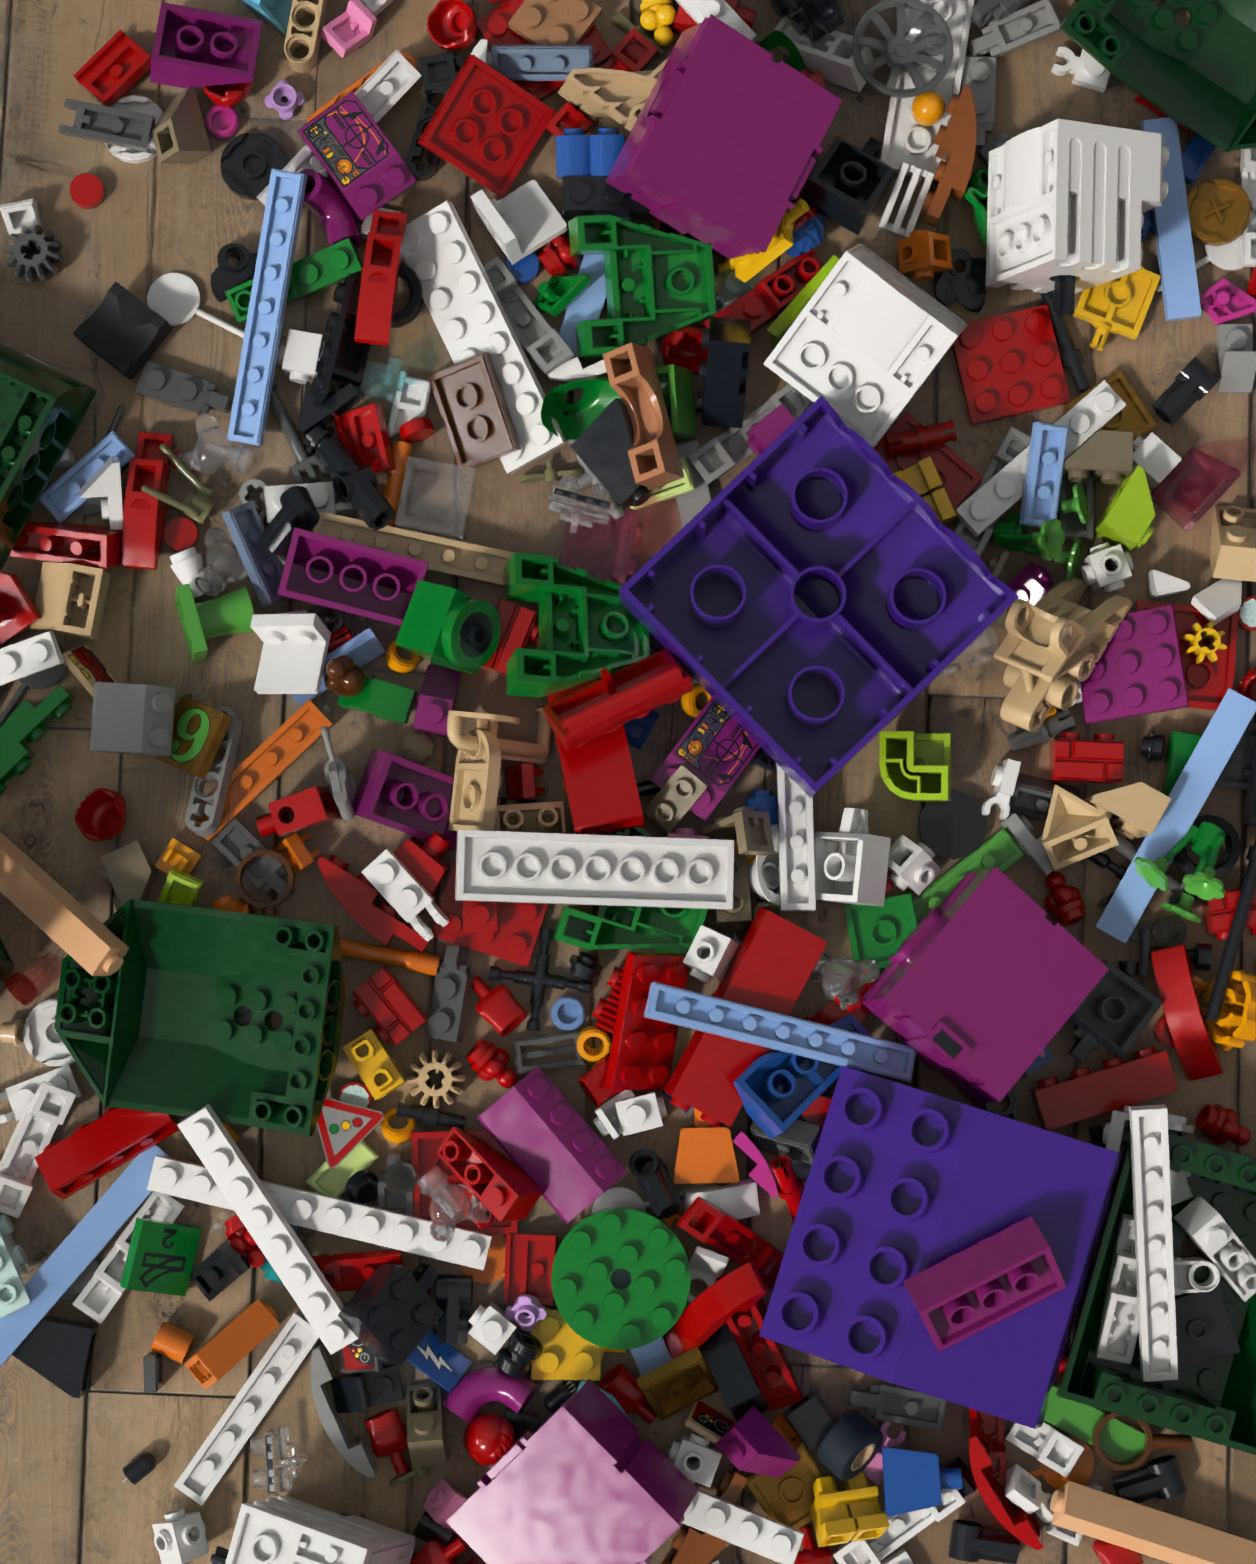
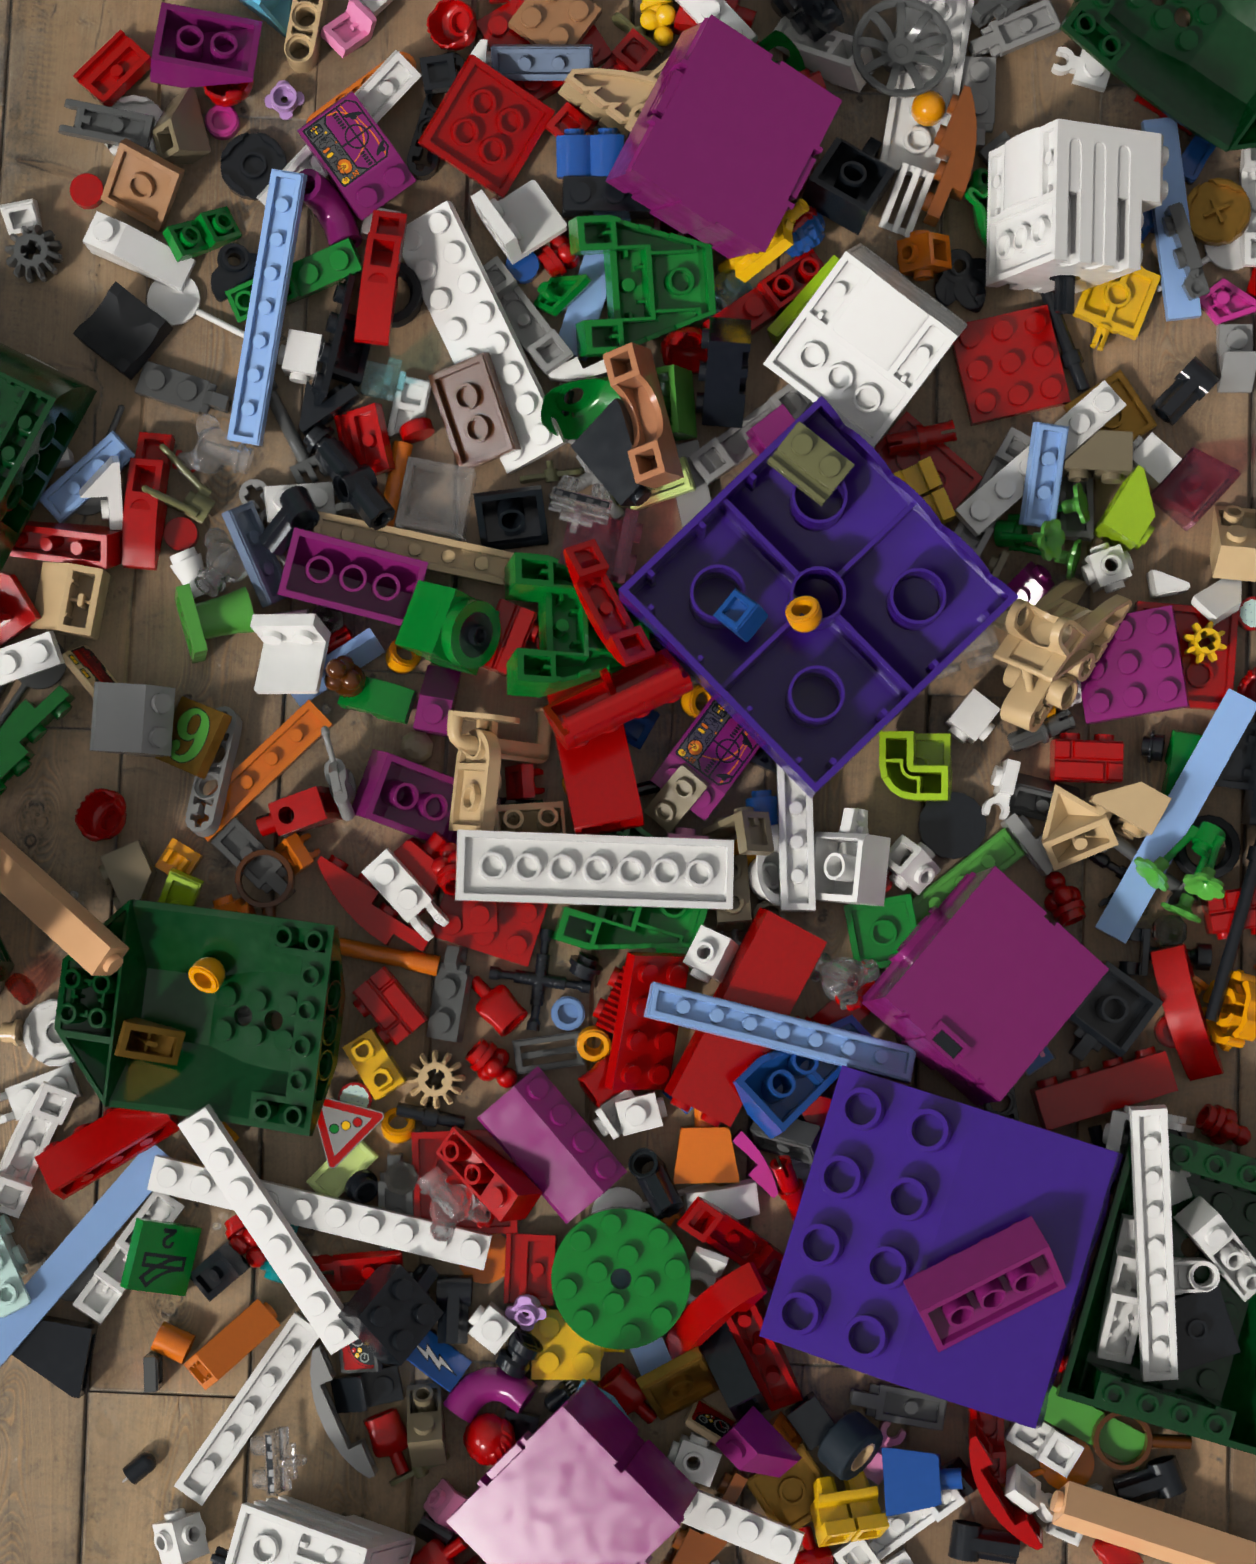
(136, 251): none -> white slope
(142, 184): none -> medium nougat plate
(149, 1041): none -> pearl gold slope
(202, 235): none -> green slope
(207, 974): none -> light orange piece
(445, 867): none -> red piece
(511, 518): none -> black slope
(602, 604): none -> red slope
(741, 615): none -> blue slope
(810, 463): none -> olive plate
(810, 607): none -> light orange piece
(972, 718): none -> white brick
(1186, 252): none -> dark grey hinge

